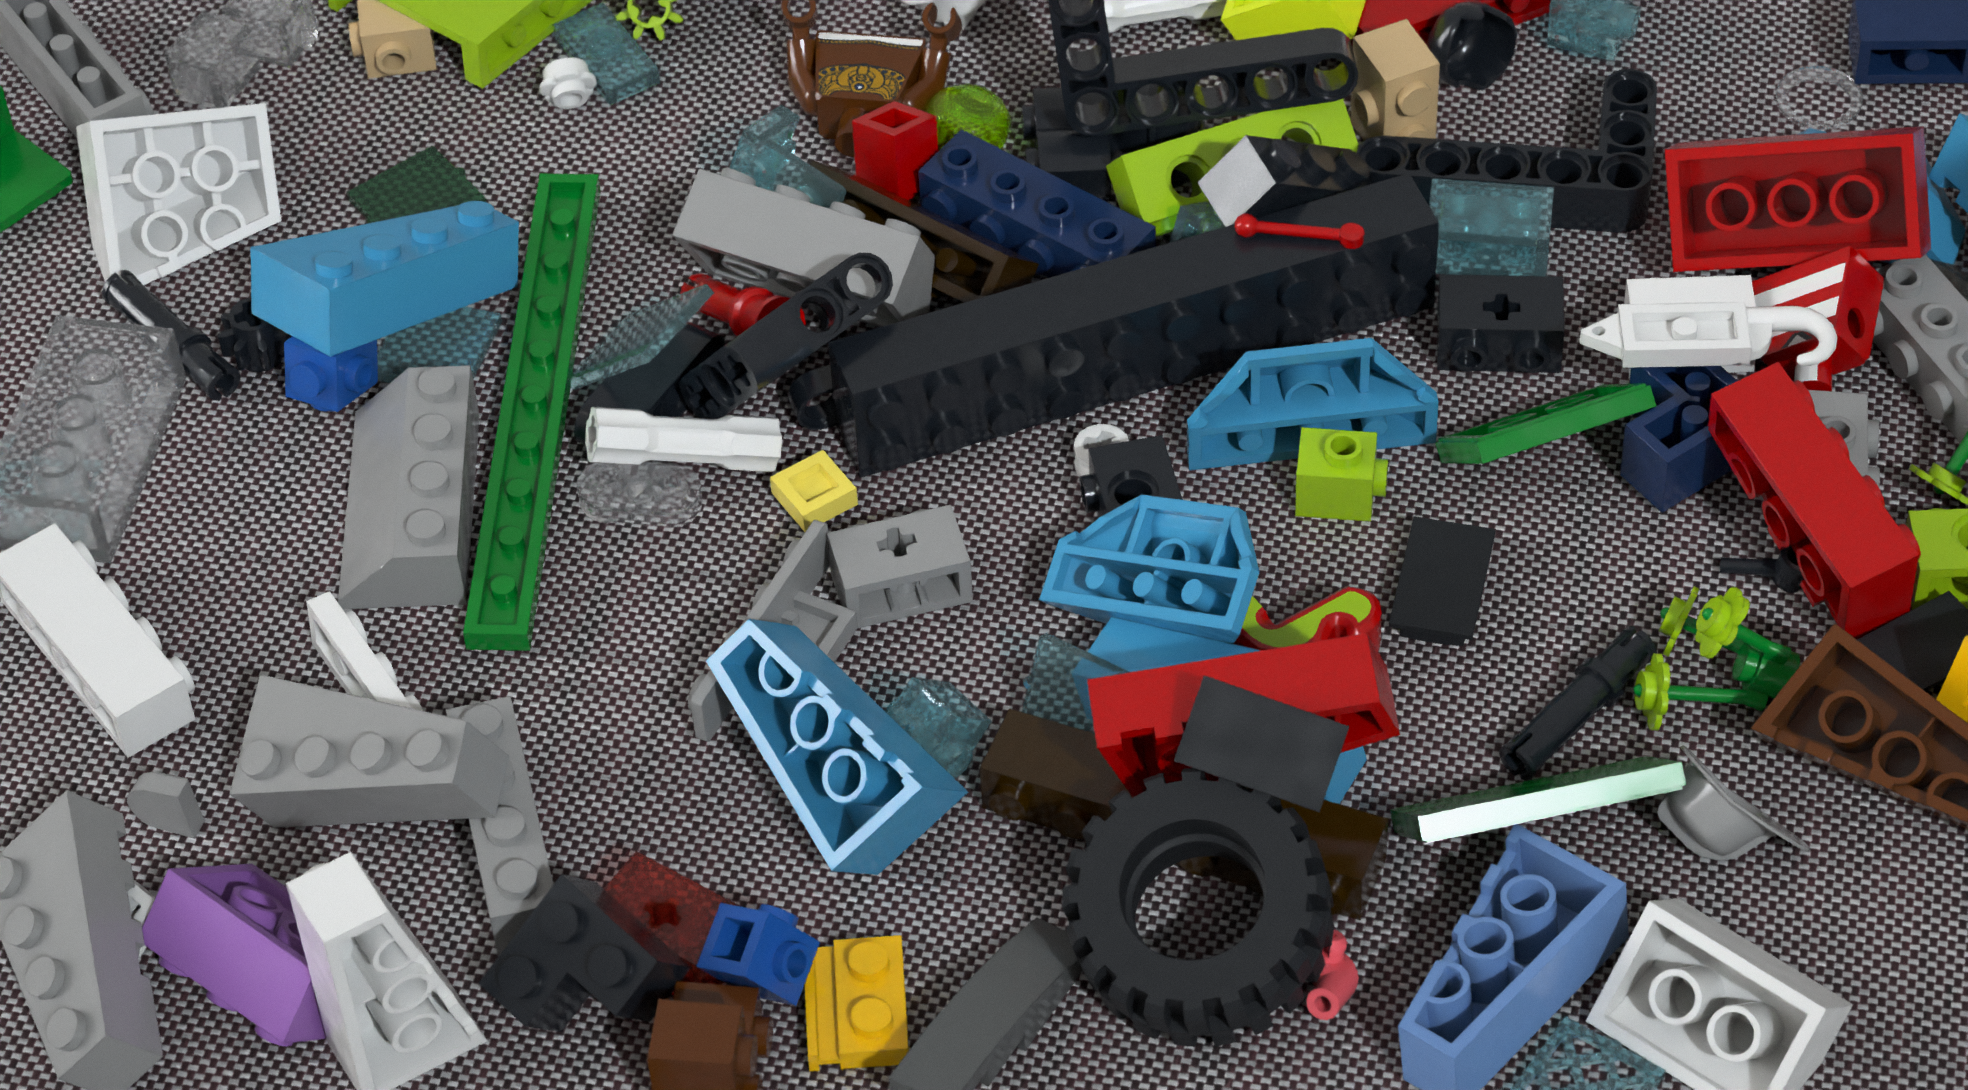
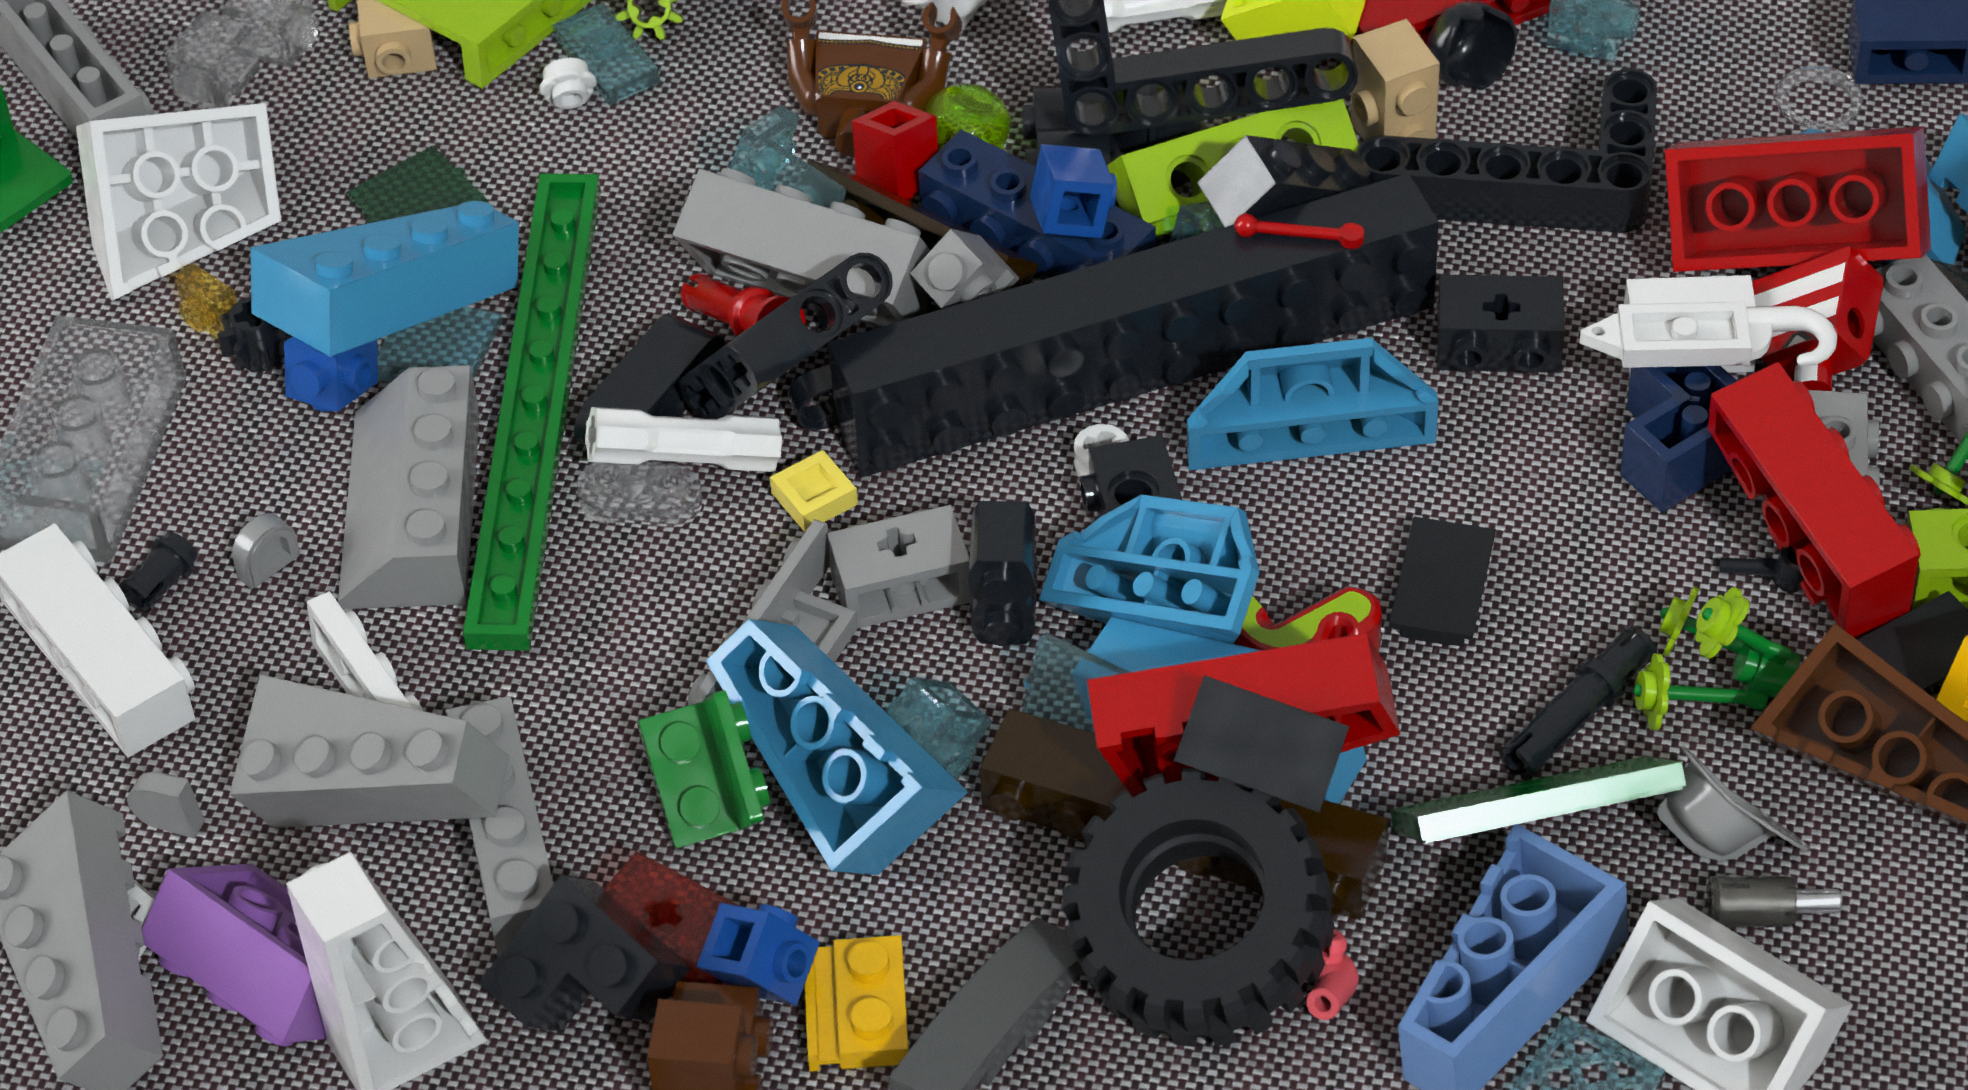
(168, 561): none -> black pin
(197, 355): black pin -> none
(203, 299): none -> clear yellow plate
(263, 549): none -> light grey tile
(640, 337): clear light blue piece -> none
(703, 770): none -> green bracket
(962, 270): none -> light grey brick
(1003, 572): none -> black brick
(1072, 191): none -> blue brick
(1338, 474): lime brick -> none
(1496, 224): clear light blue brick -> none
(1544, 423): green tile -> none
(1765, 901): none -> clear smoke piece

